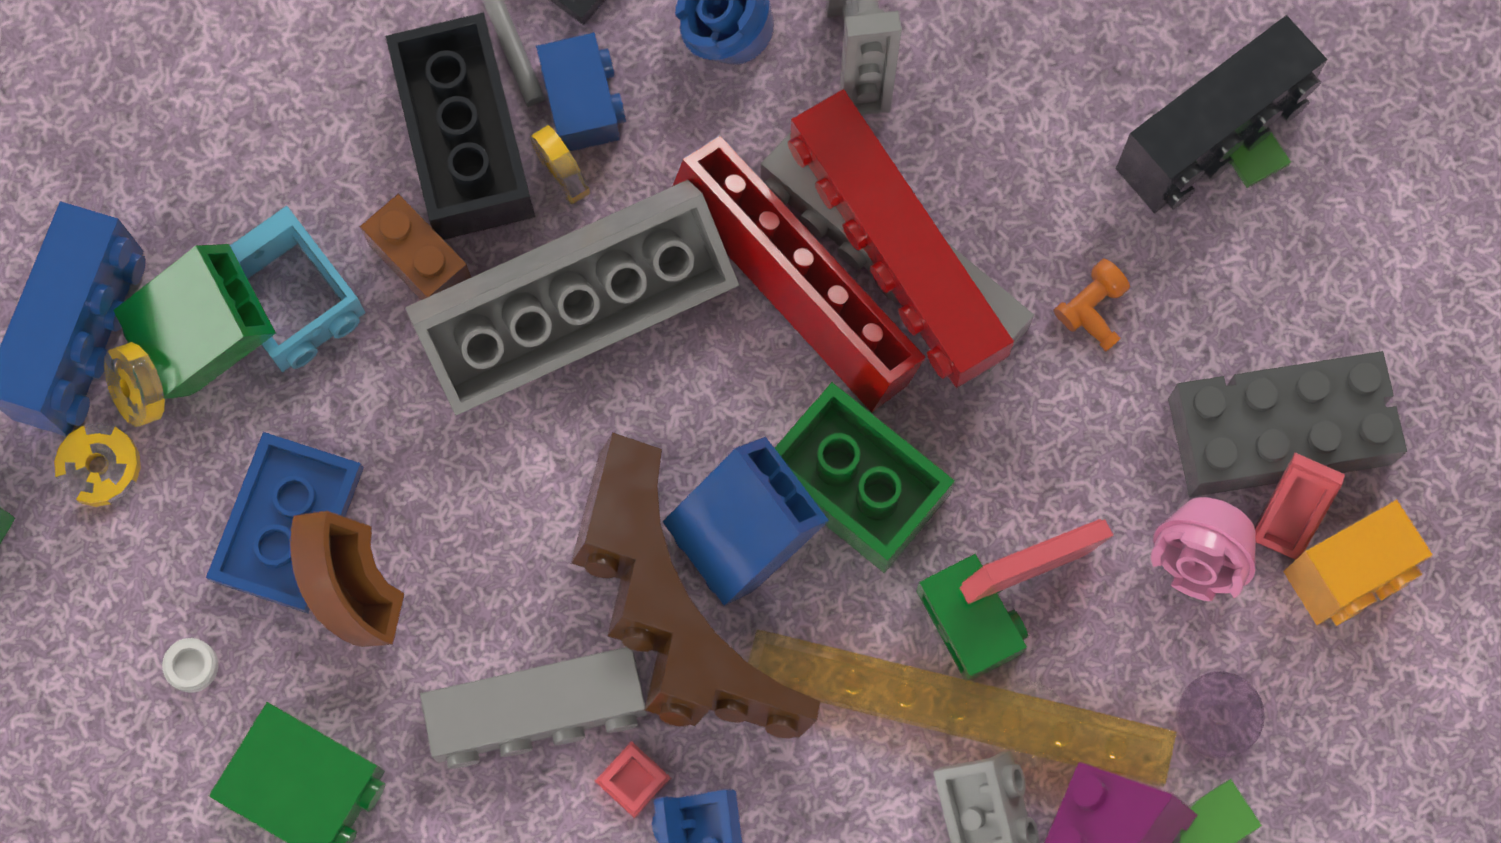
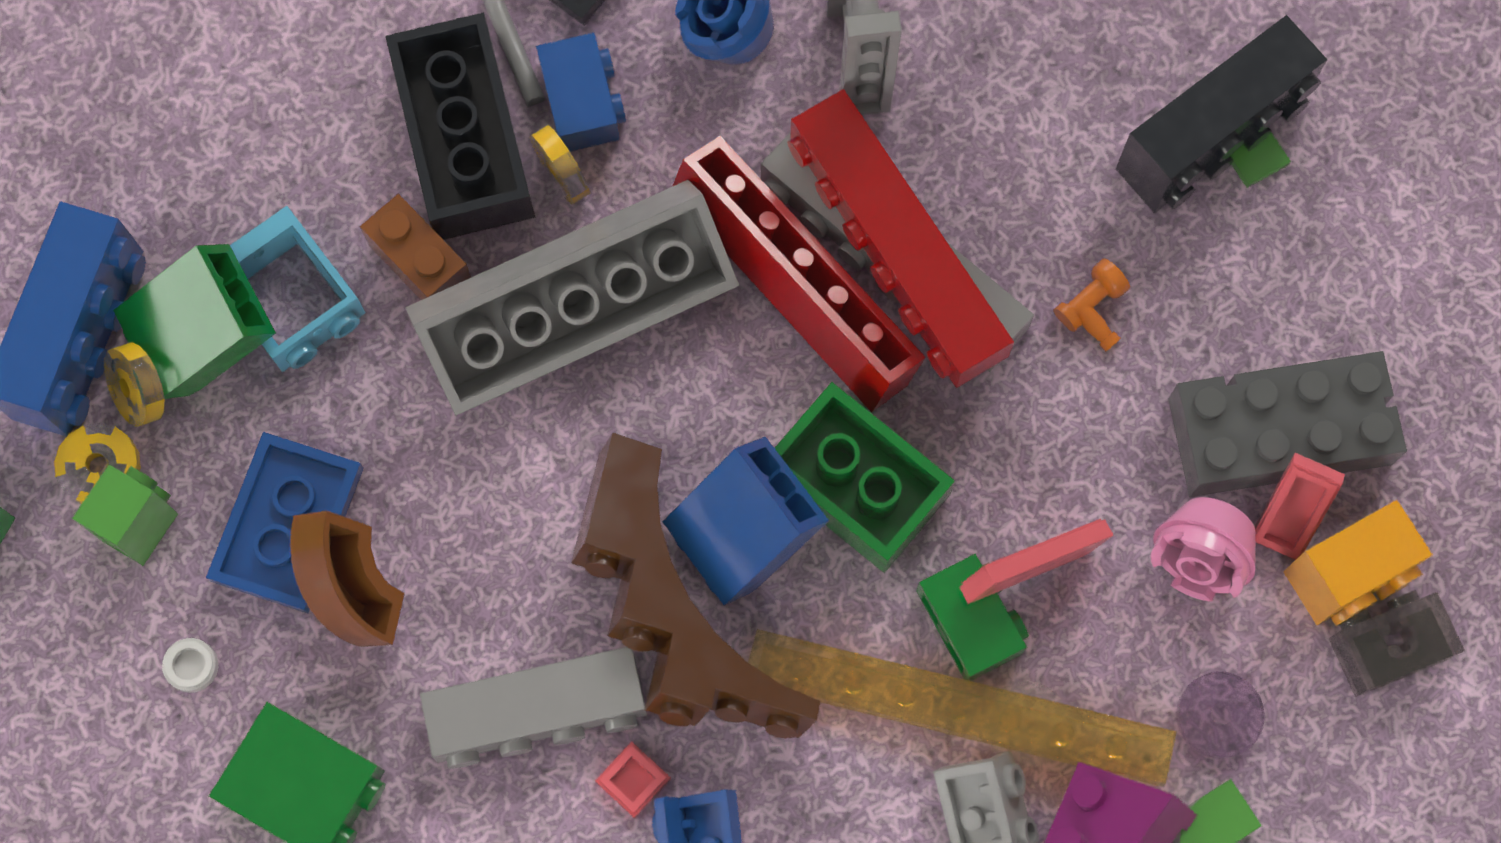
(127, 512): none -> bright green brick
(1426, 636): none -> clear smoke brick

